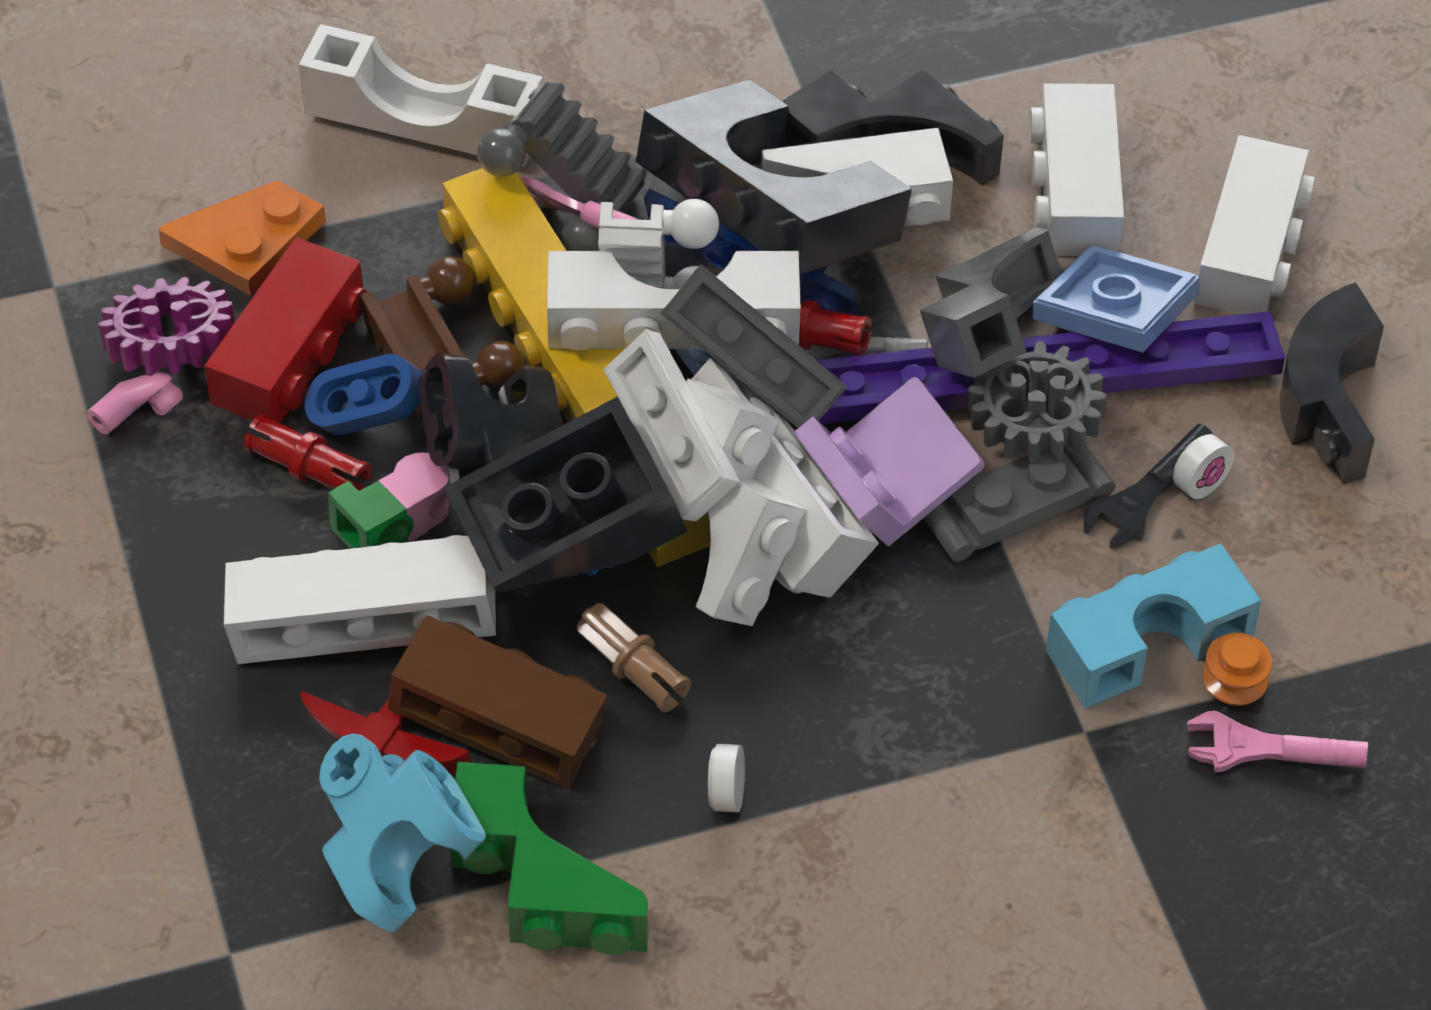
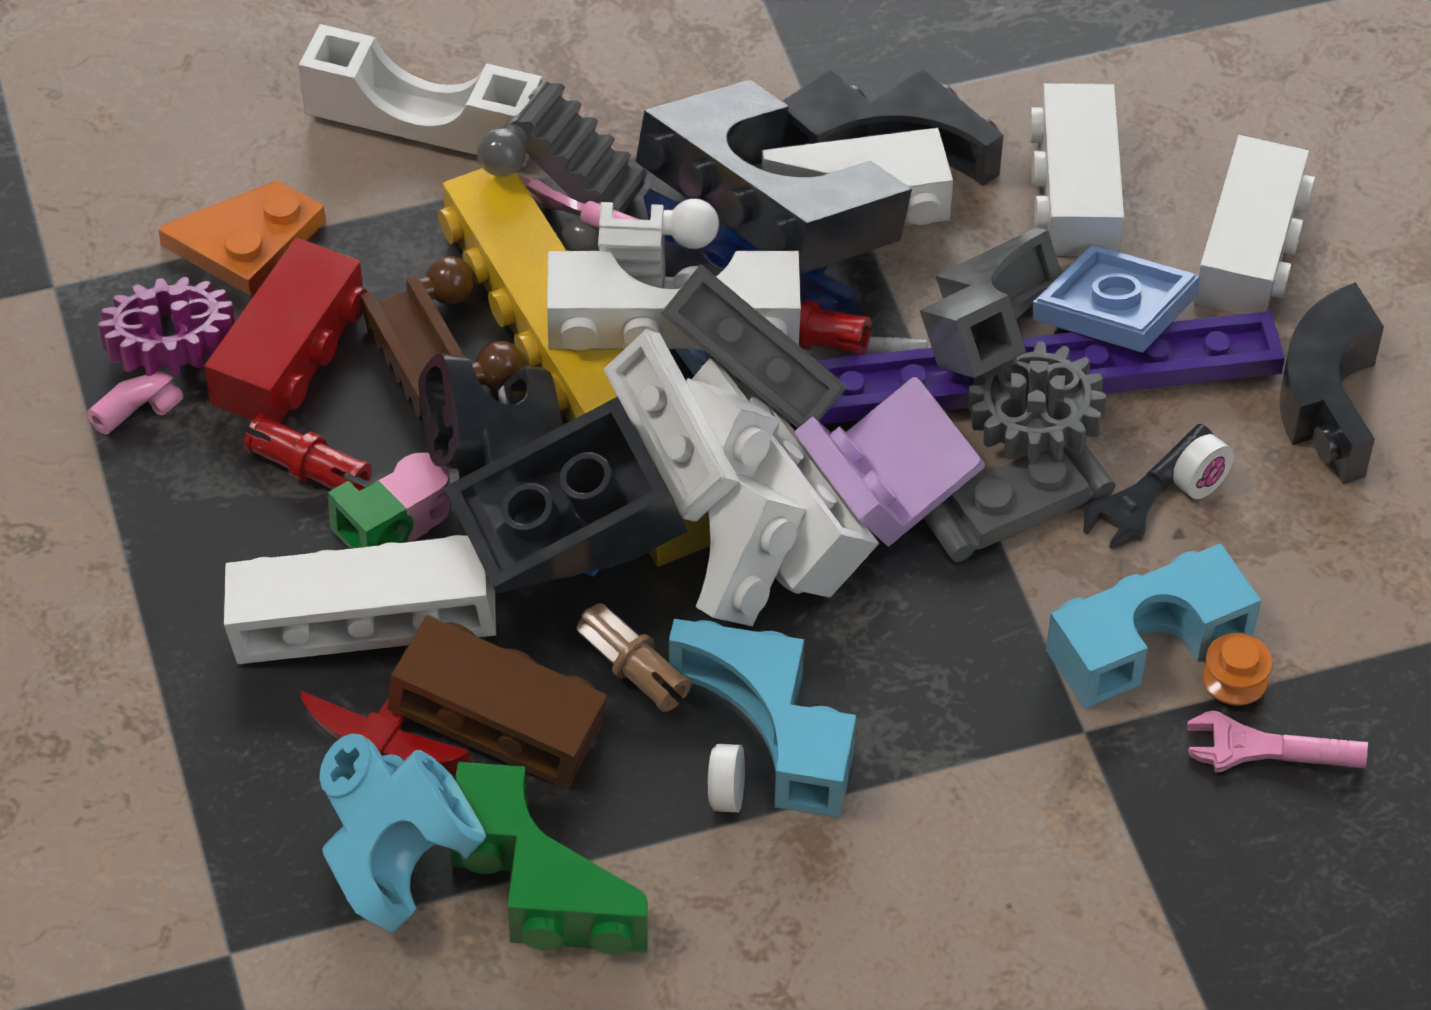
(376, 393): blue plate -> none
(763, 680): none -> medium azure arch

